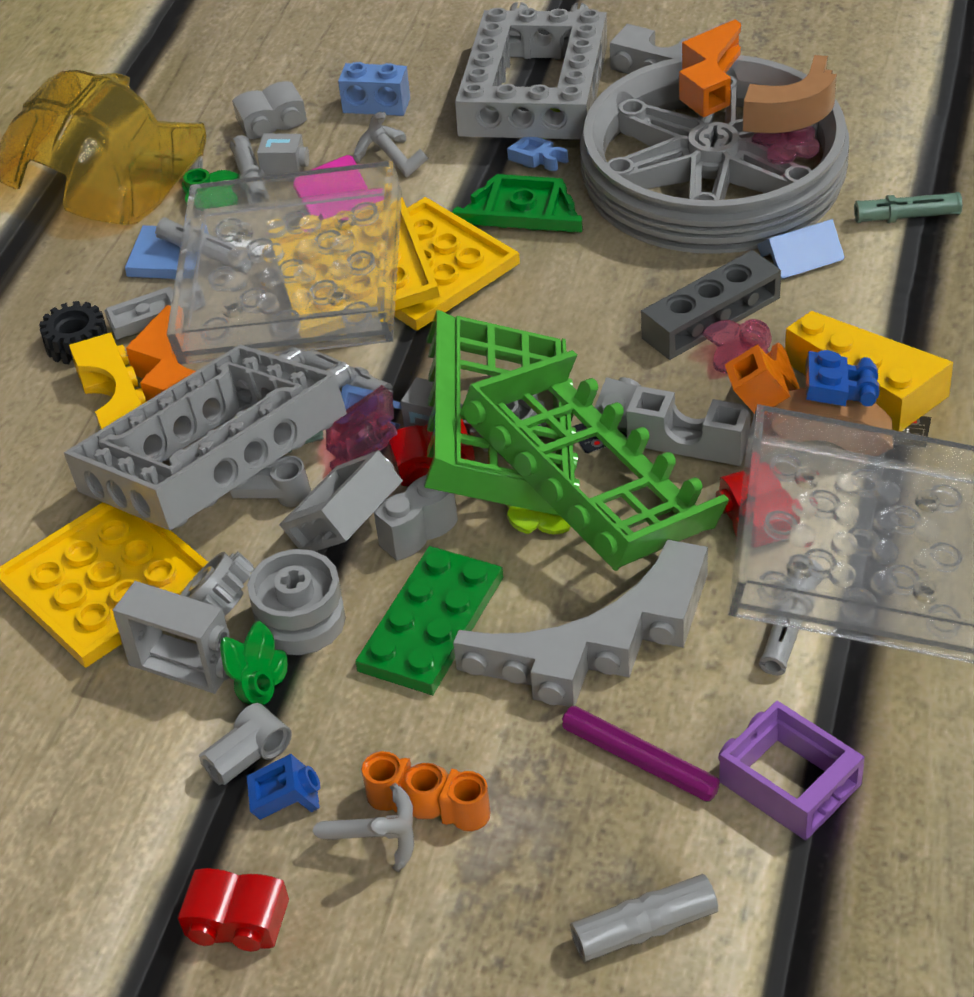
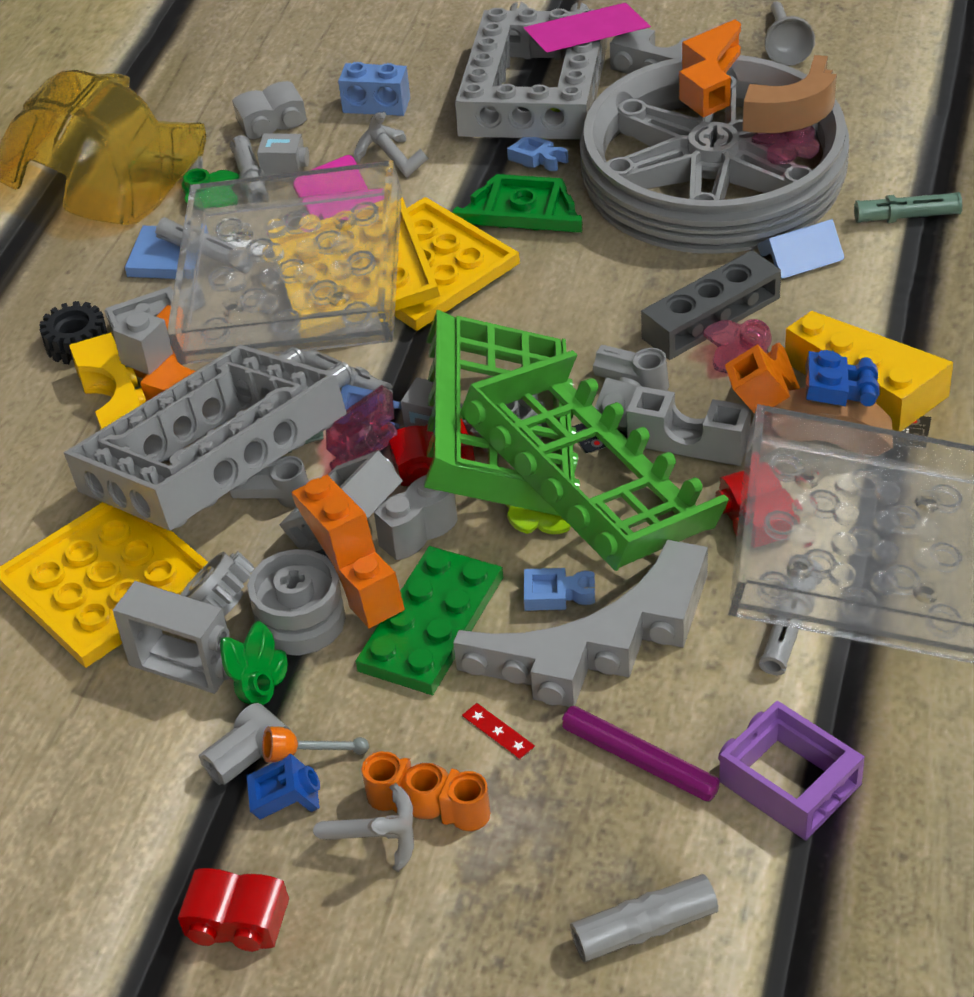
(142, 341): none -> light grey brick
(280, 742): none -> hinge
(348, 543): none -> orange arch
(498, 731): none -> red sticker
(551, 588): none -> medium blue plate
(586, 27): none -> dark pink sticker
(645, 366): none -> light grey piece
(788, 38): none -> light grey piece

